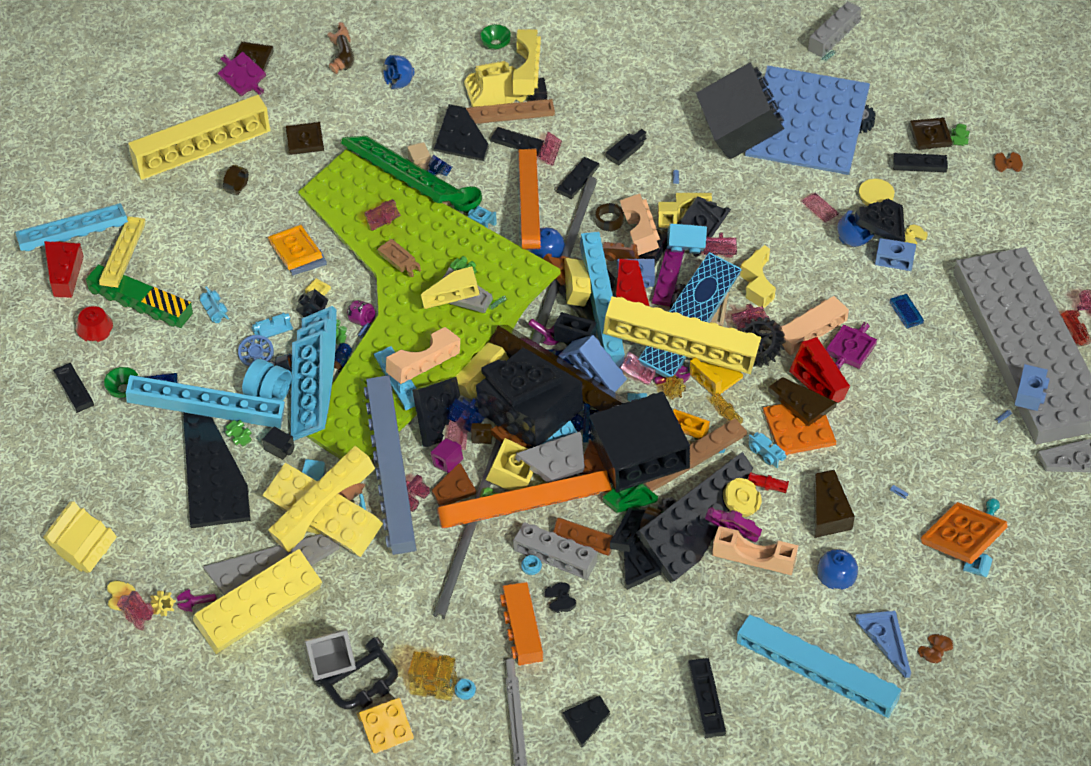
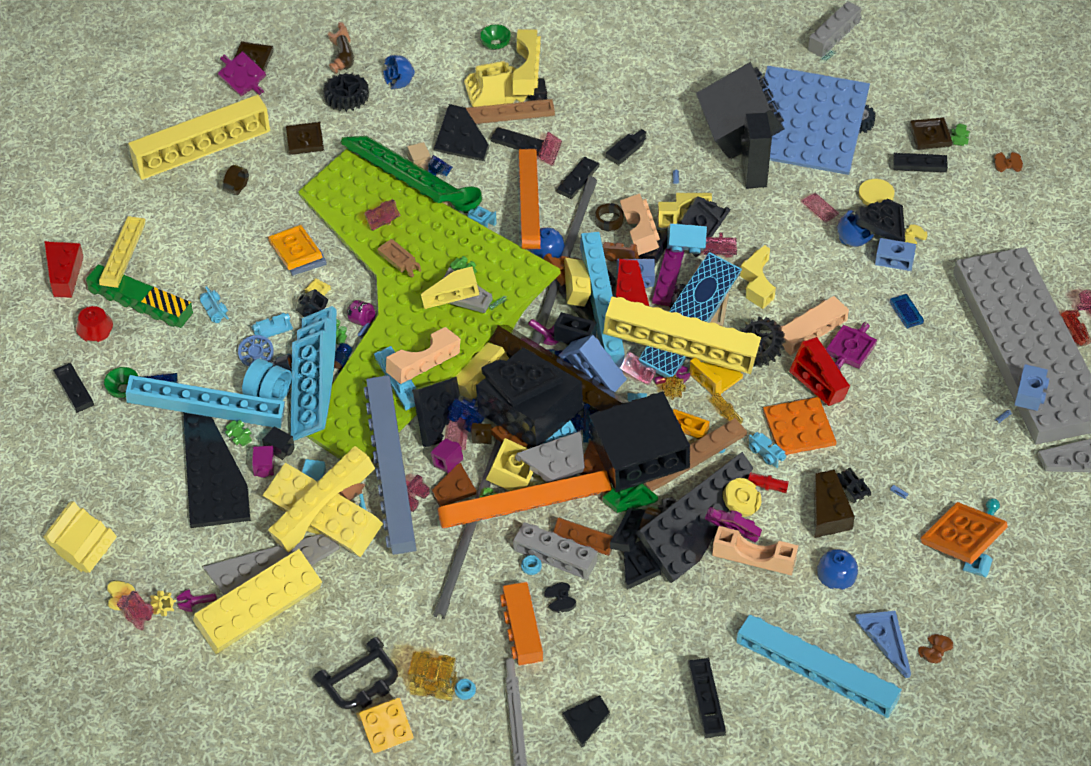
(71, 226): medium azure plate -> none
(263, 461): none -> magenta brick
(329, 654): light grey slope -> none
(346, 91): none -> black gear
(745, 316): clear pink hips -> none
(756, 150): none -> black brick
(801, 401): dark brown wing -> none
(853, 484): none -> black arm

